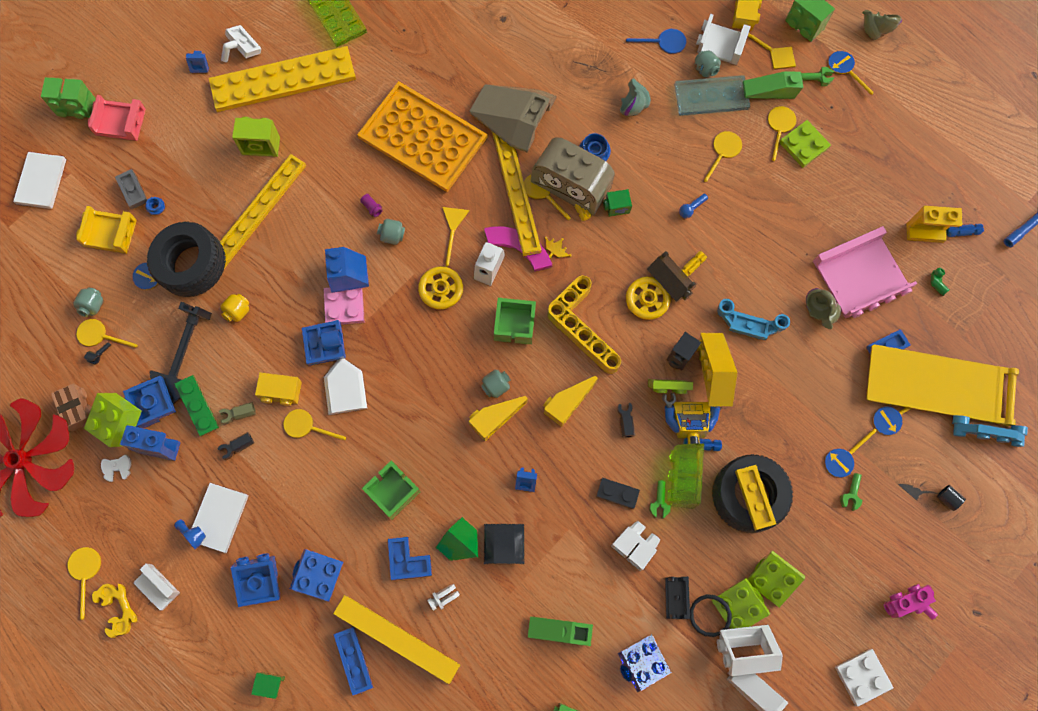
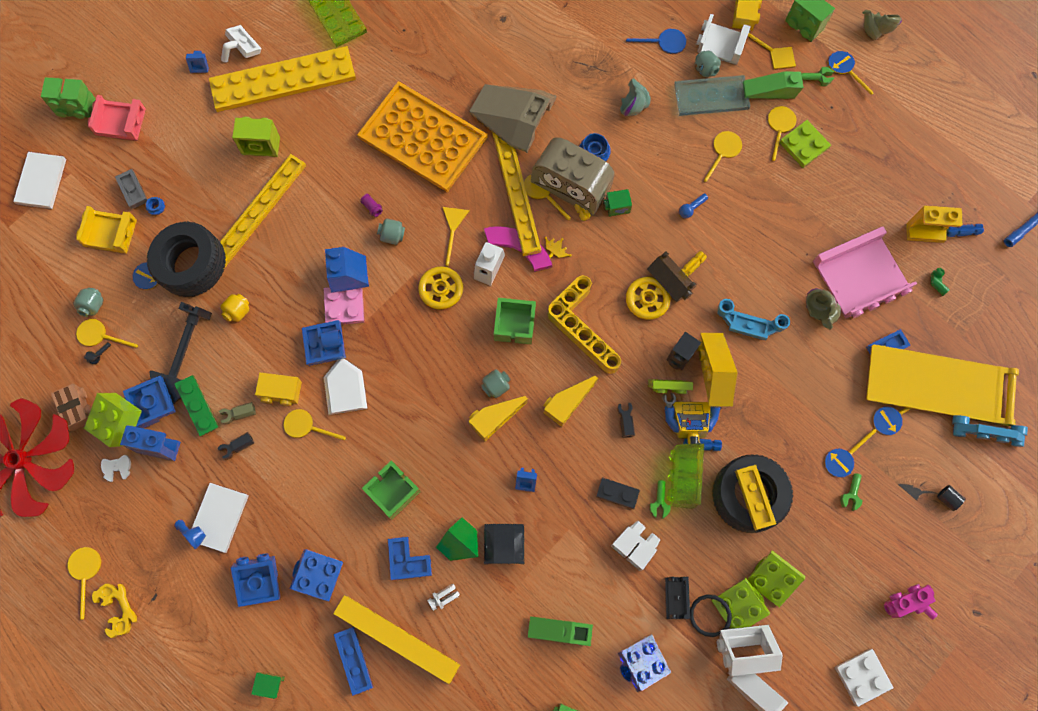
(156, 587): white panel -> none

